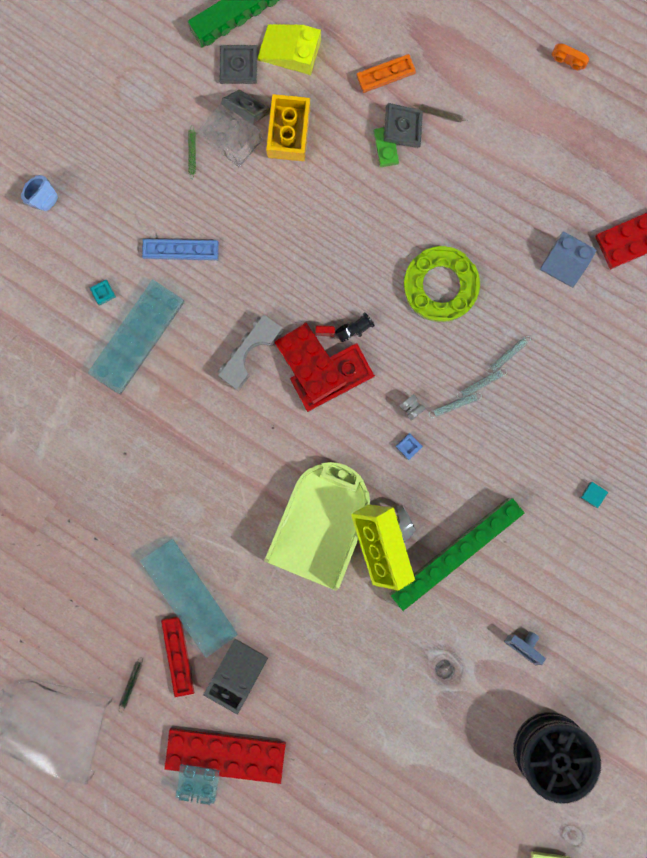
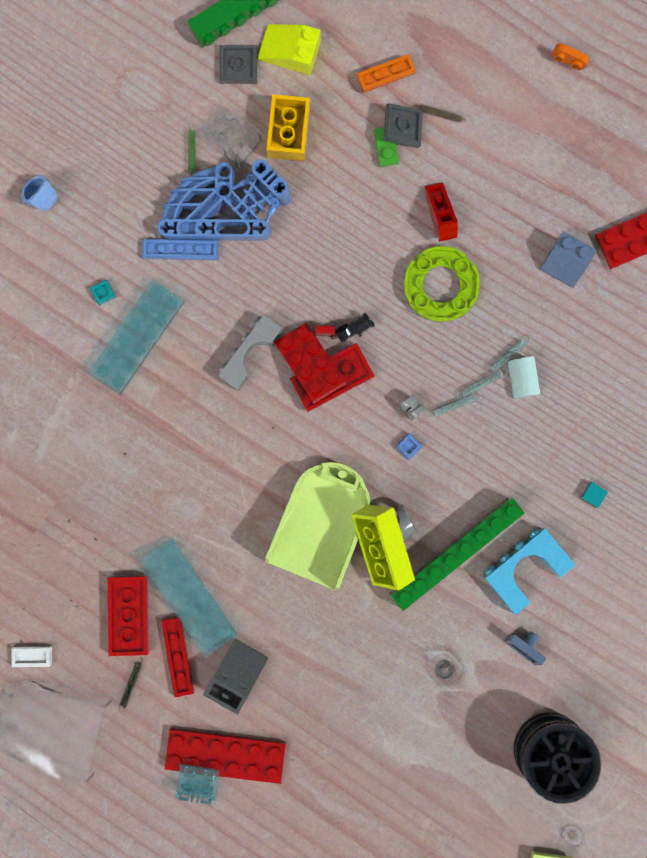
(31, 656): none -> white tile
(128, 616): none -> red plate
(245, 106): dark grey tile -> none
(264, 190): none -> medium blue beam
(442, 212): none -> red slope
(502, 575): none -> medium azure arch
(524, 377): none -> light aqua brick

